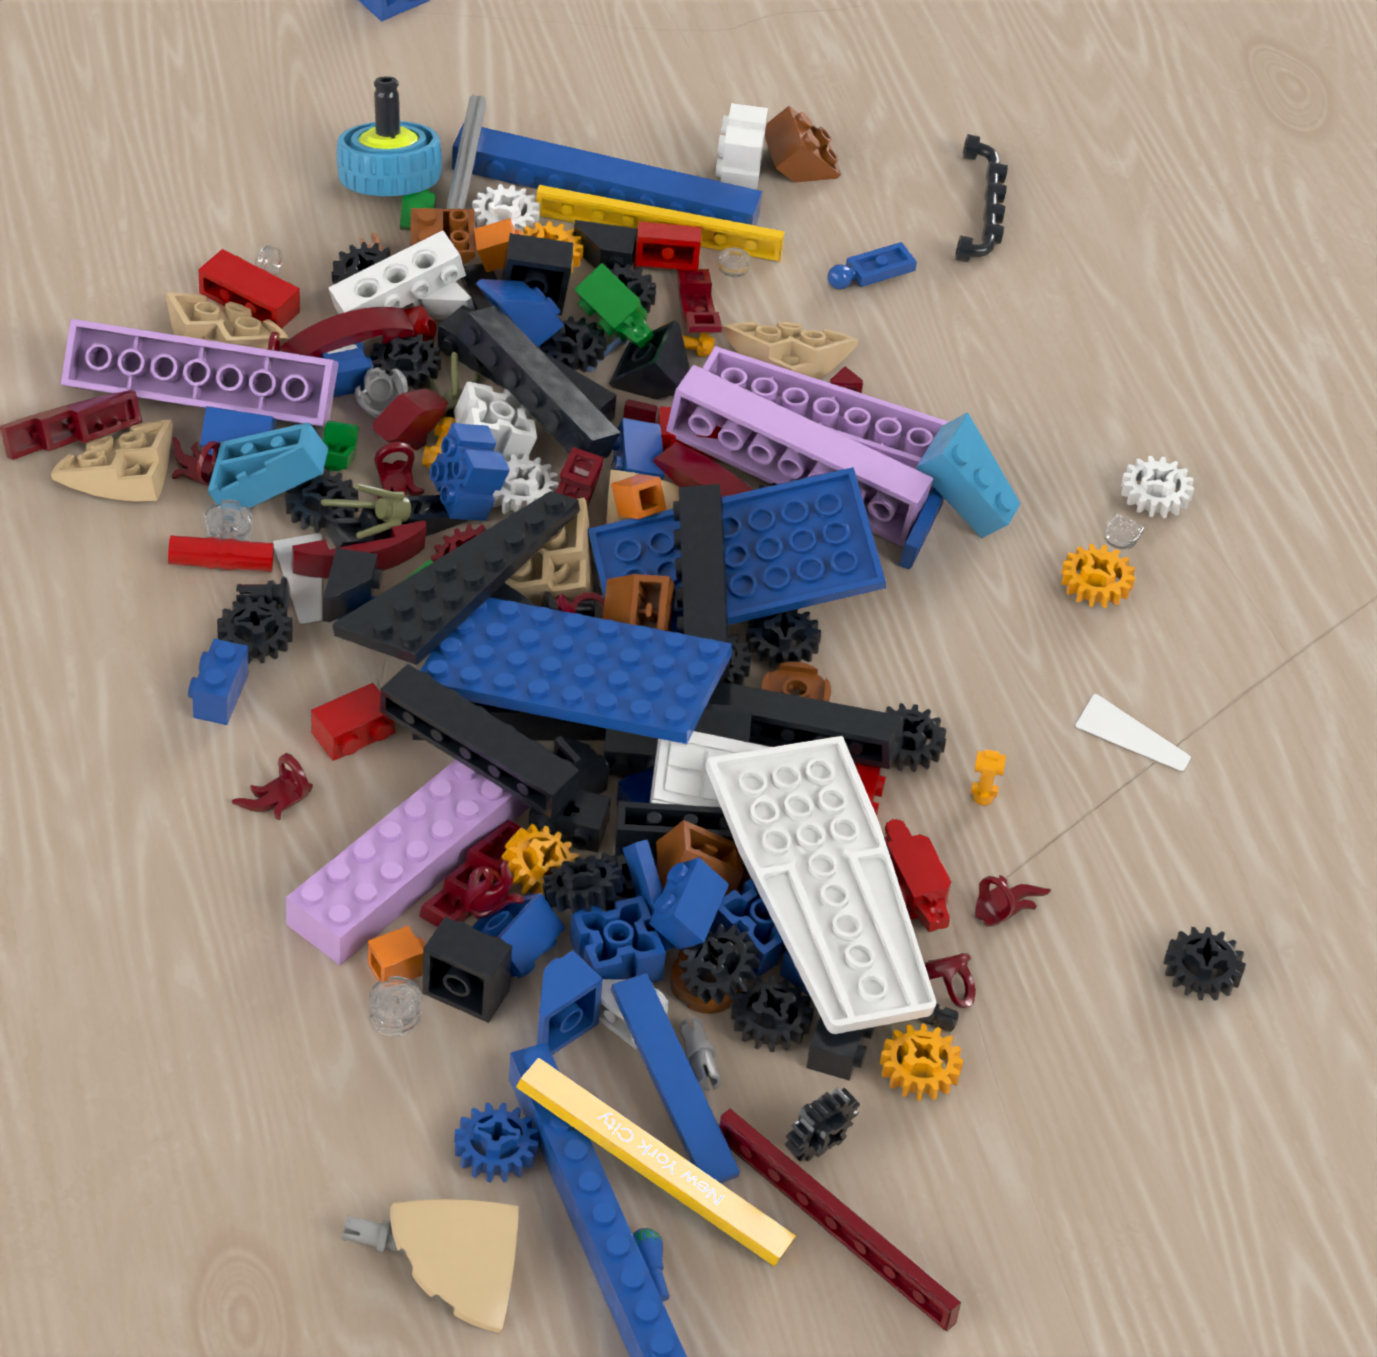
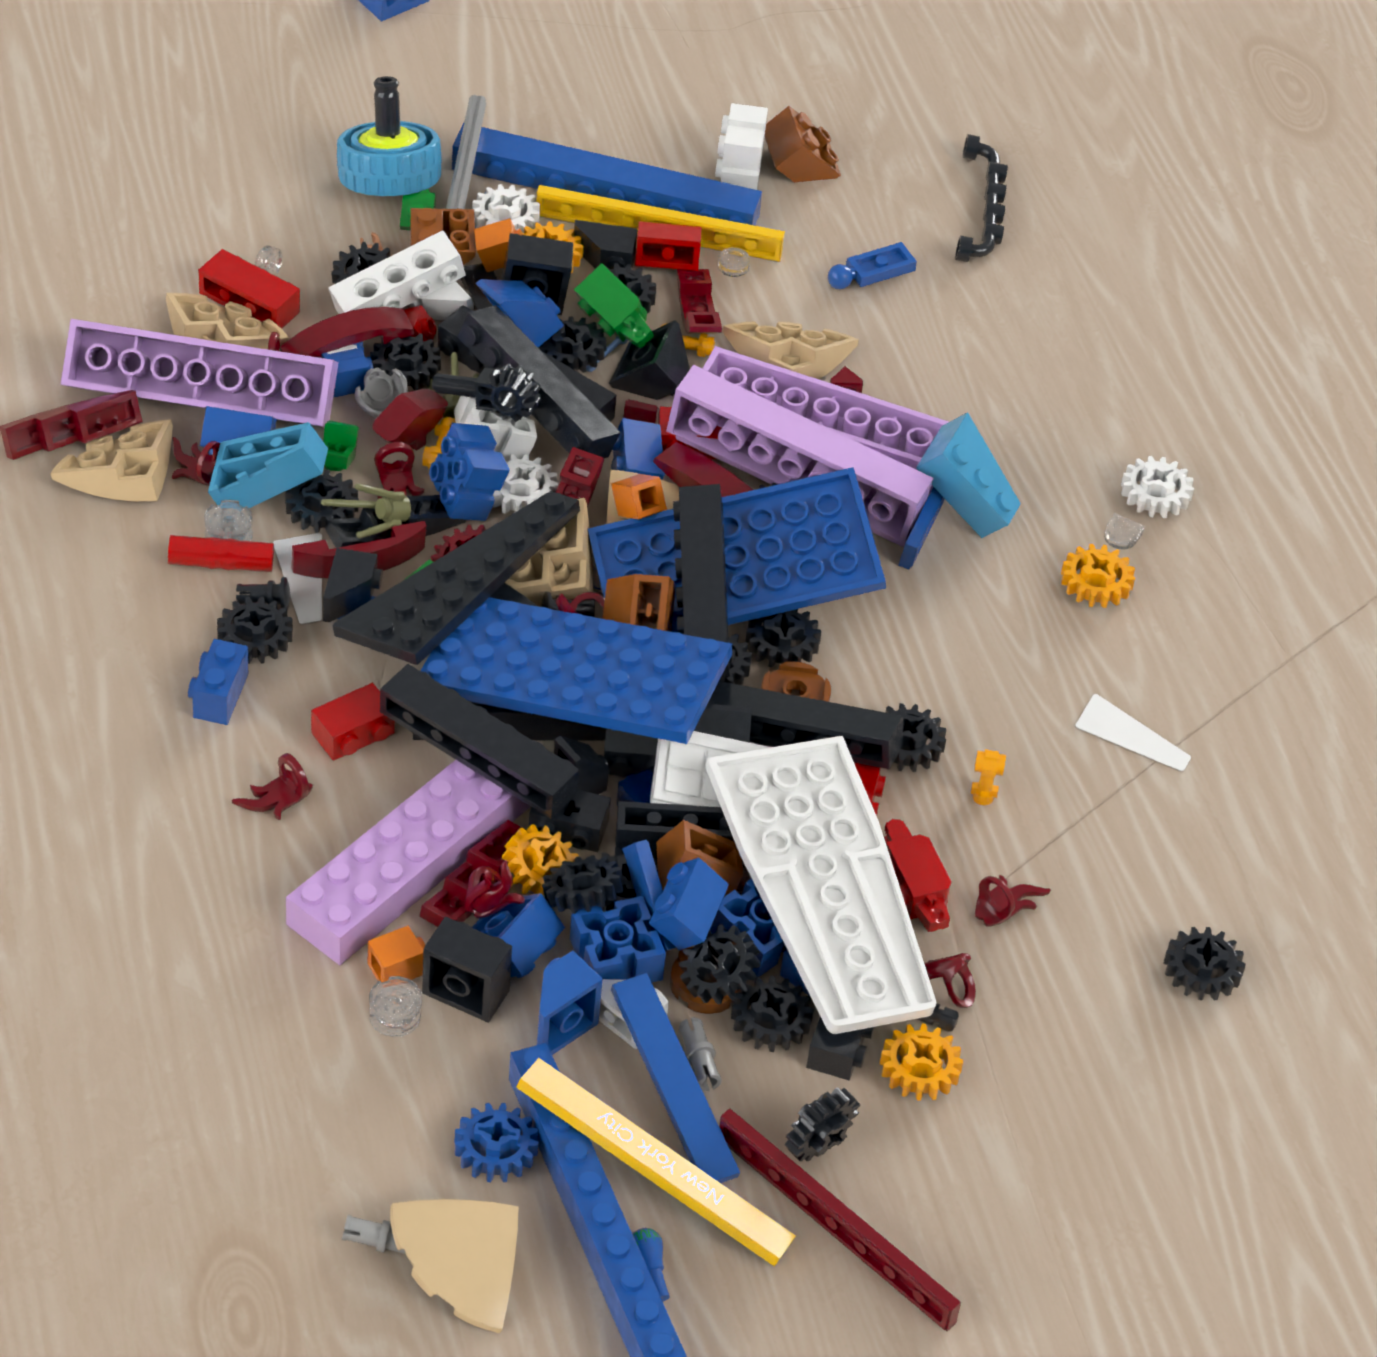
(493, 390): none -> black gear

